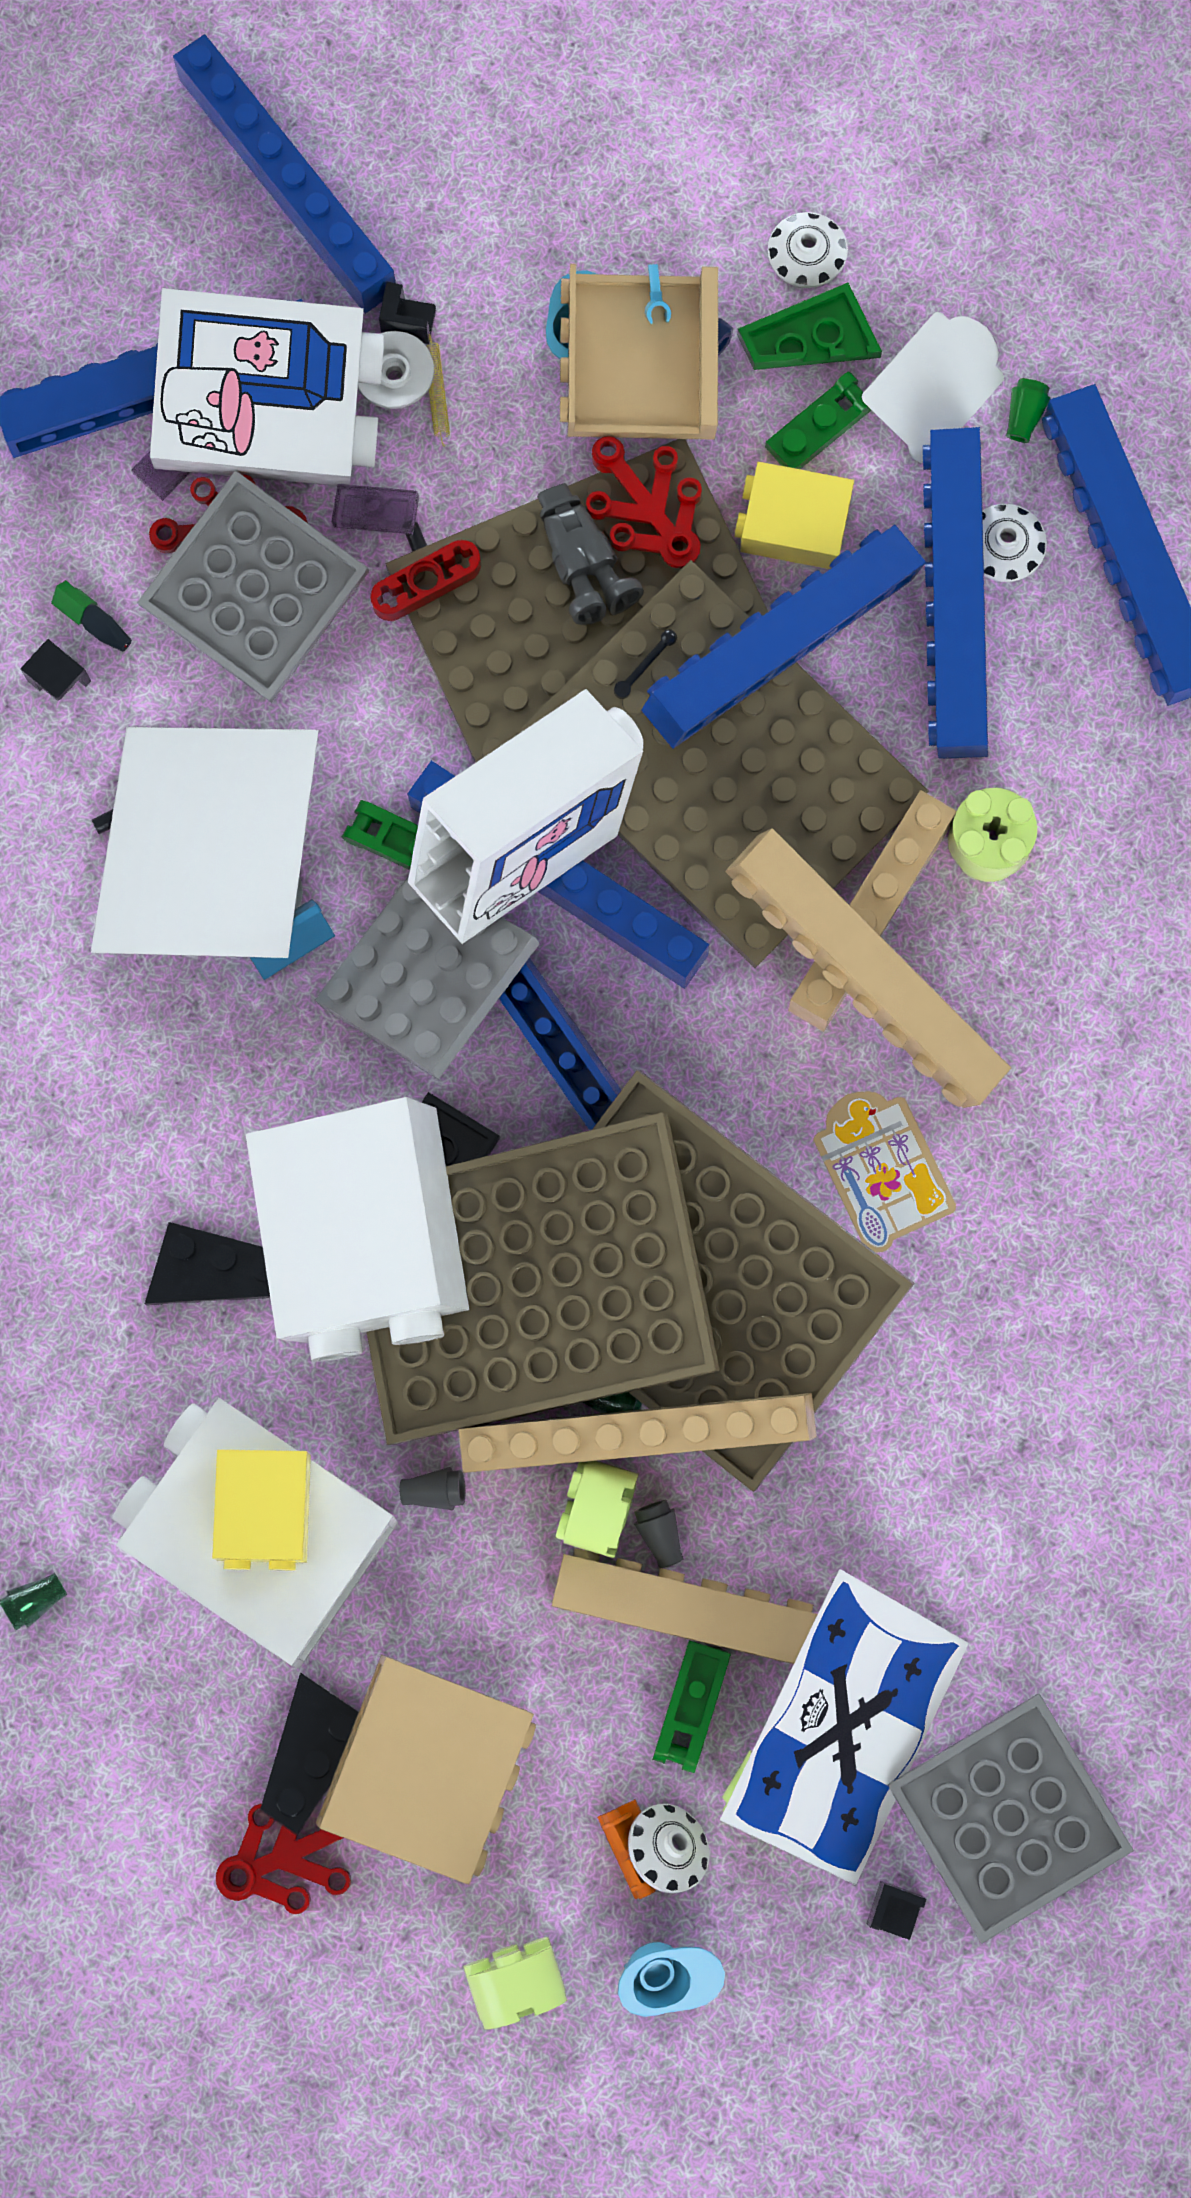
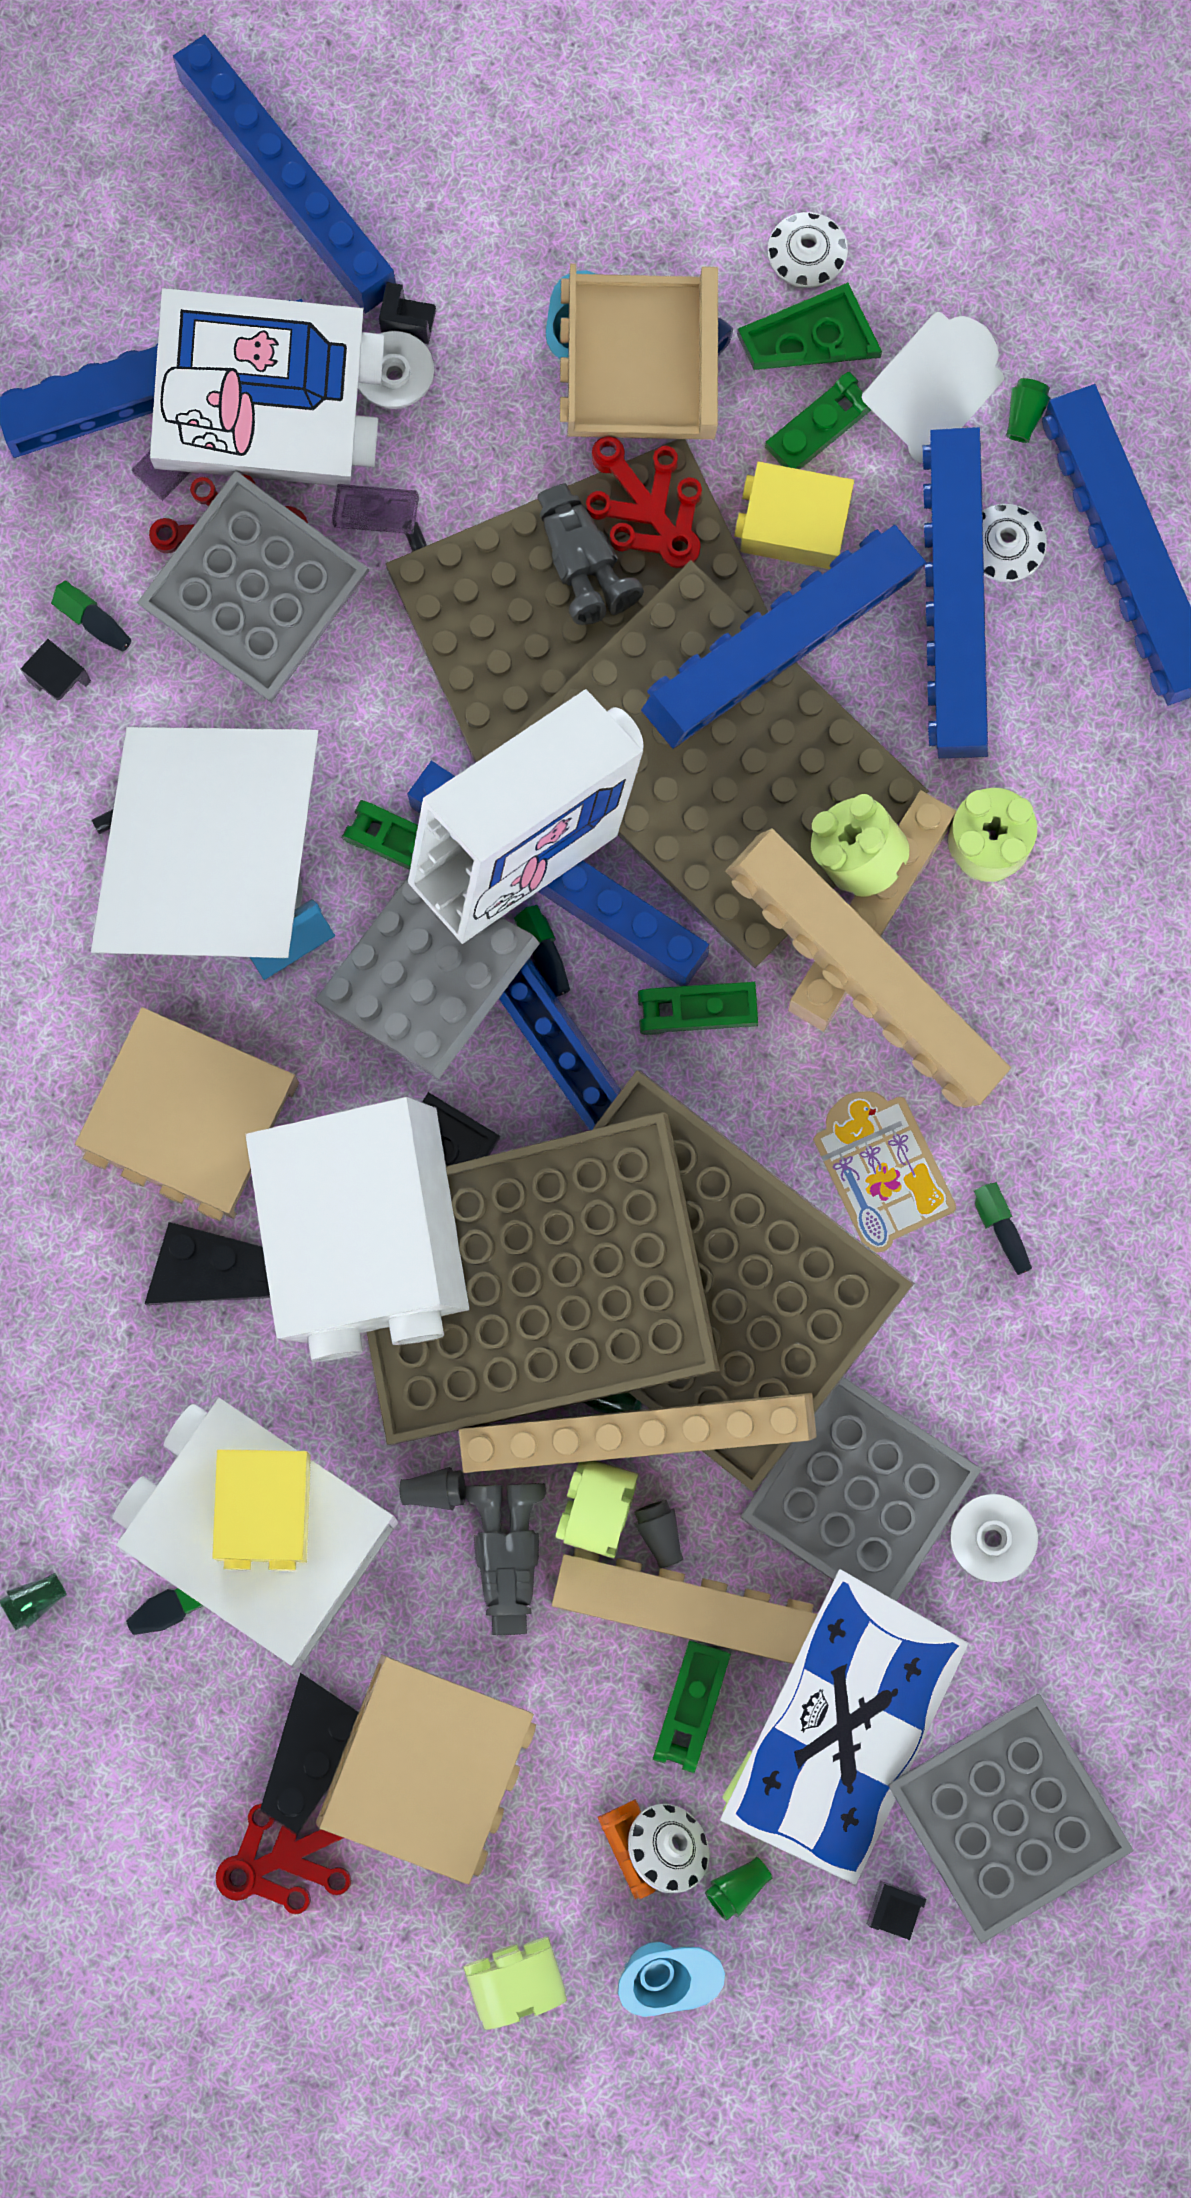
(162, 1612): none -> black piece
(182, 1112): none -> tan panel
(394, 585): red beam -> none
(441, 389): light yellow piece -> none
(506, 1558): none -> dark grey piece
(546, 954): none -> piece
(623, 688): black hinge -> none
(656, 294): medium azure hand -> none
(699, 1007): none -> green plate
(736, 1889): none -> green cone
(859, 845): none -> yellowish green brick
(862, 1492): none -> light grey plate
(995, 1212): none -> piece
(1016, 1533): none -> white dish

